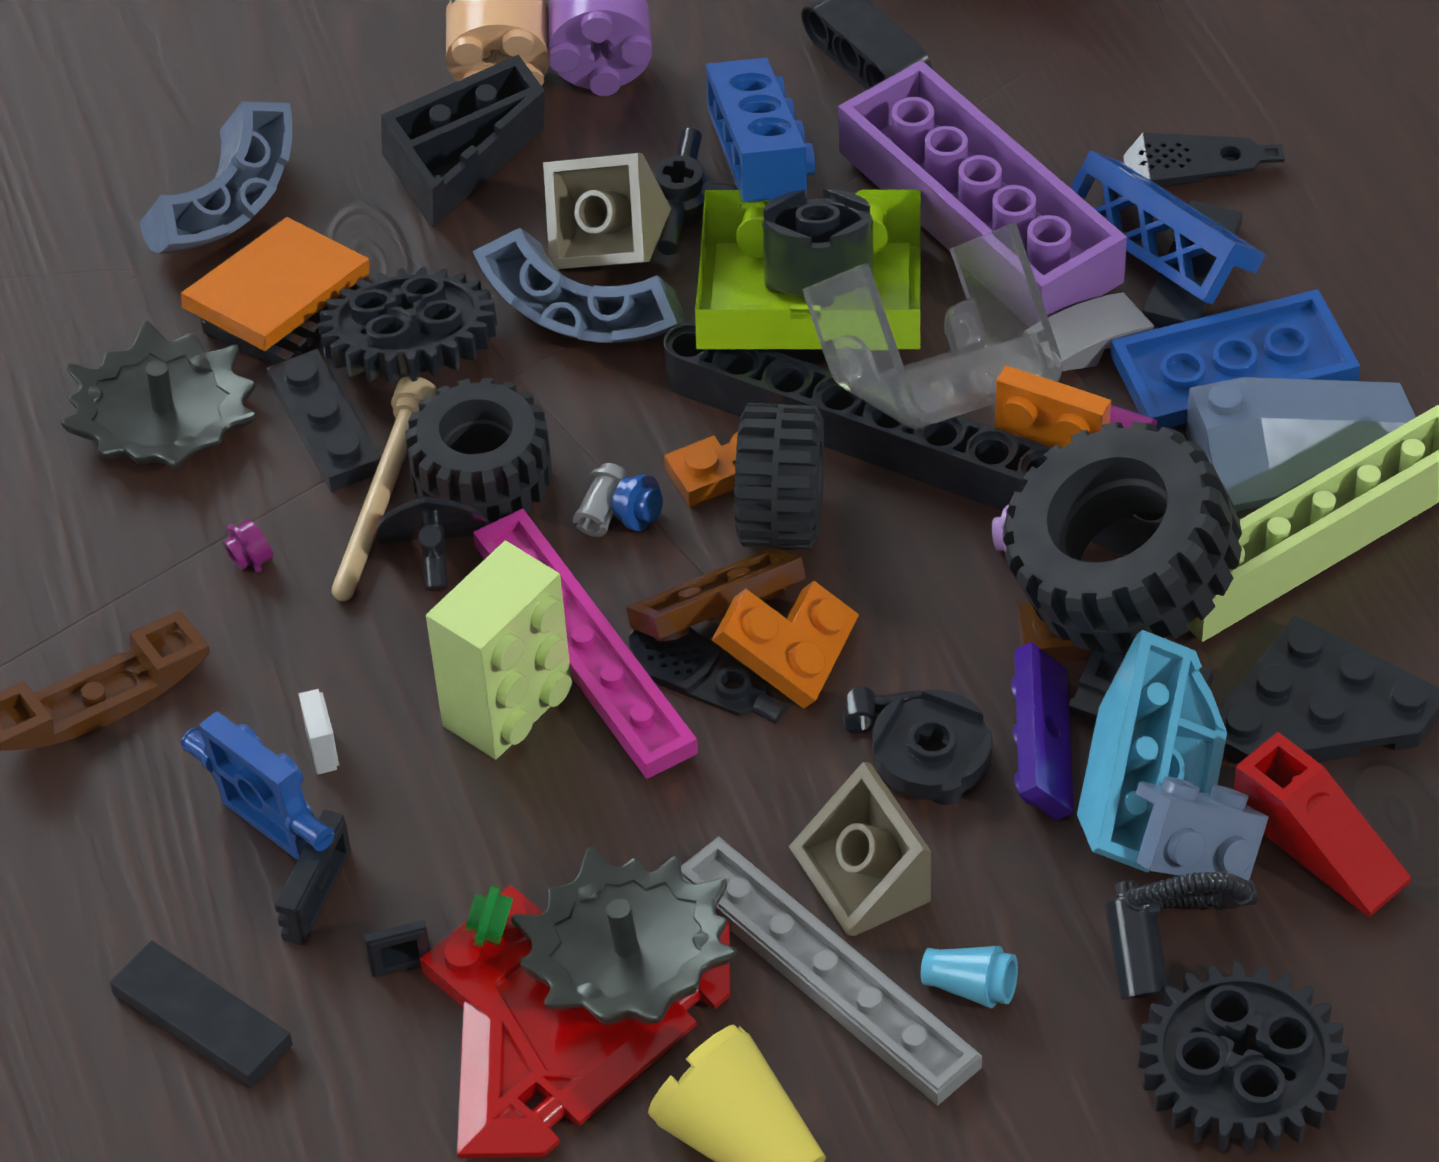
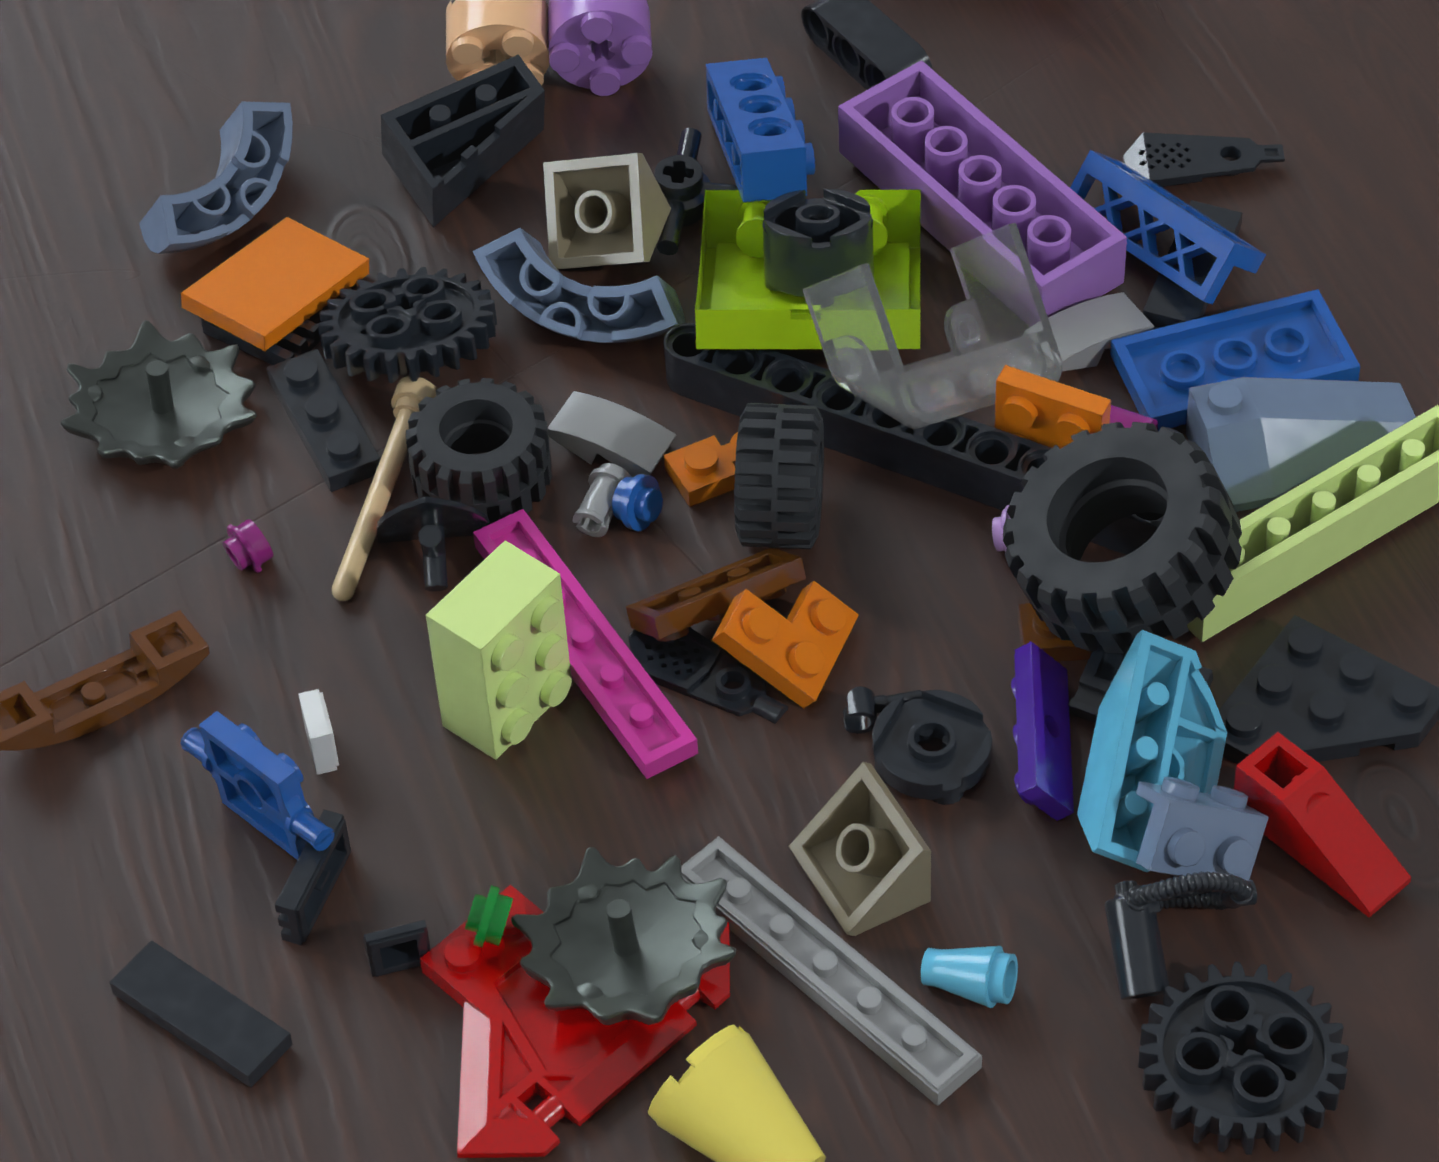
(620, 435): none -> light grey slope

